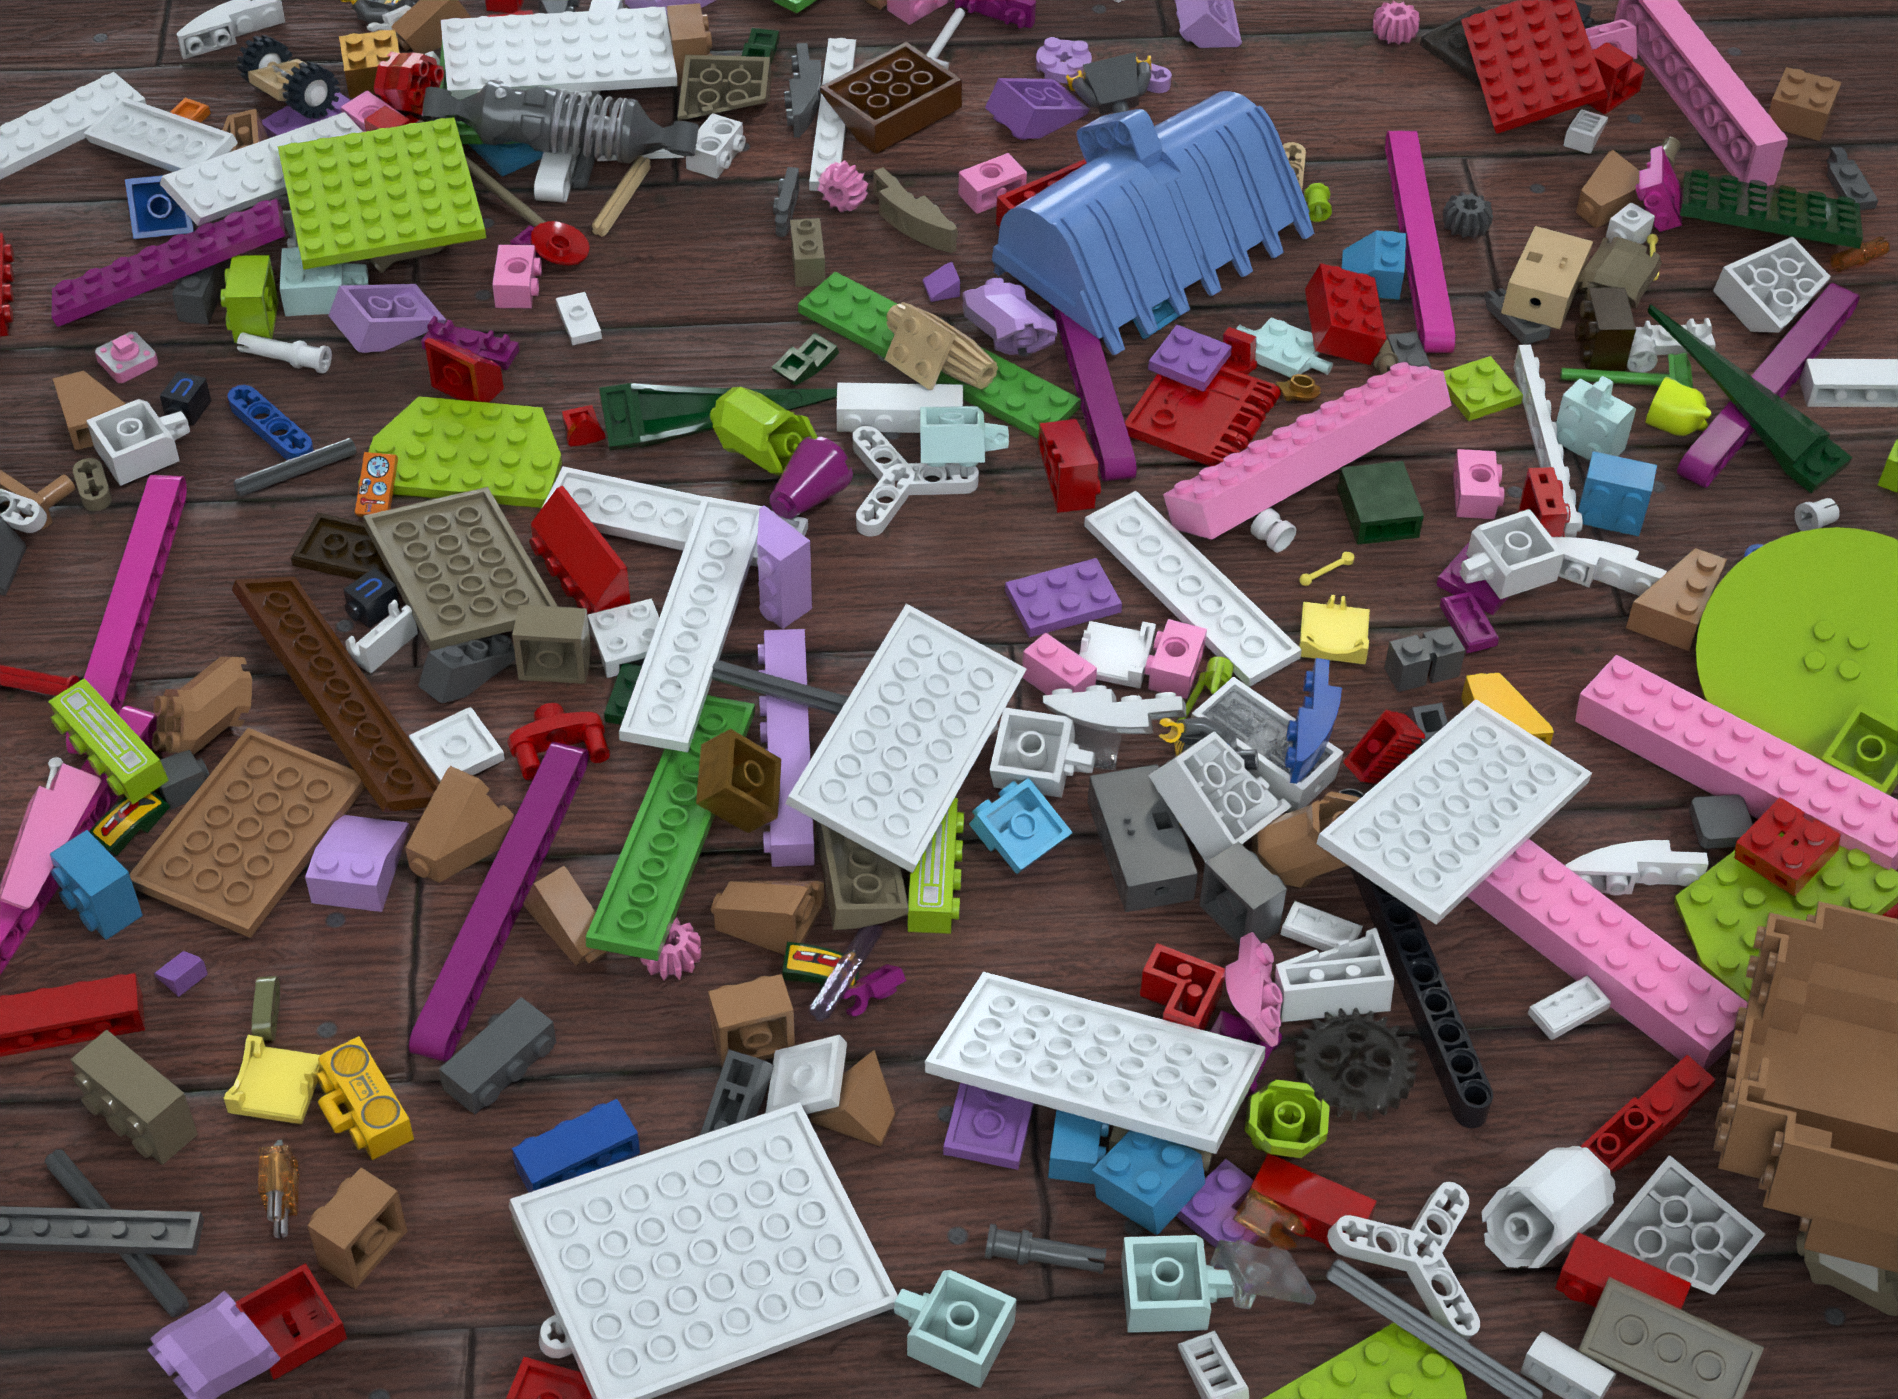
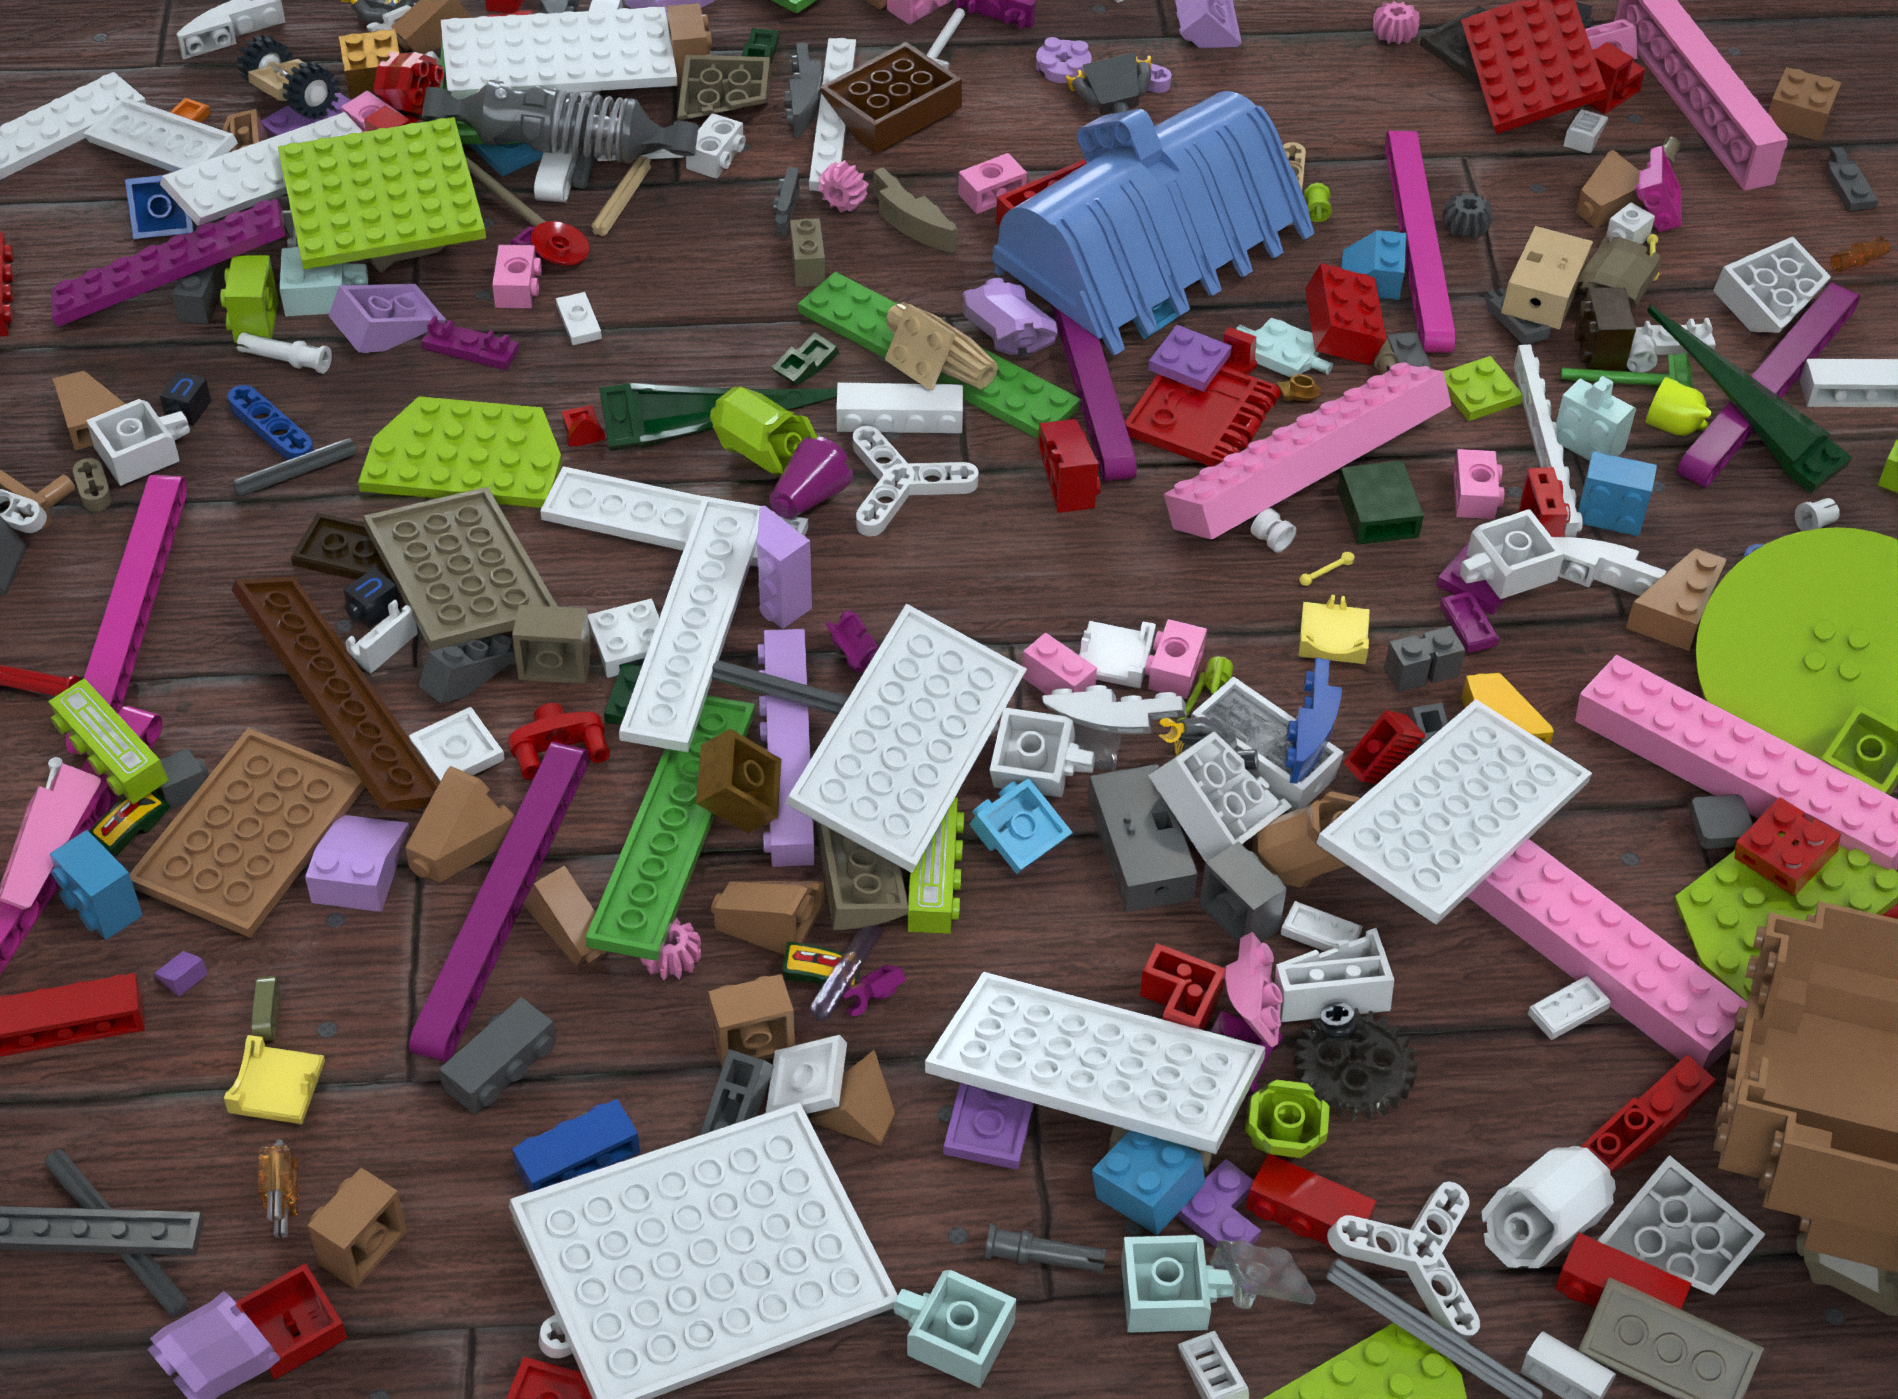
(126, 357): bright pink piece -> none
(133, 1098): dark tan brick -> none
(202, 707): medium nougat brick -> none
(354, 1079): yellow piece -> none
(376, 483): orange tile -> none
(462, 372): red slope -> none
(579, 555): red slope -> none
(847, 636): none -> magenta hinge
(943, 283): medium lavender slope -> none
(958, 436): light aqua hinge -> none
(1033, 106): medium lavender slope -> none
(1063, 597): medium lavender plate -> none
(1076, 1147): dark azure brick -> none
(1192, 587): white plate -> none
(1267, 1219): clear orange piece -> none
(1338, 1029): none -> black bush
(1415, 962): black beam -> none
(1649, 862): white slope -> none
(1771, 208): dark green plate -> none

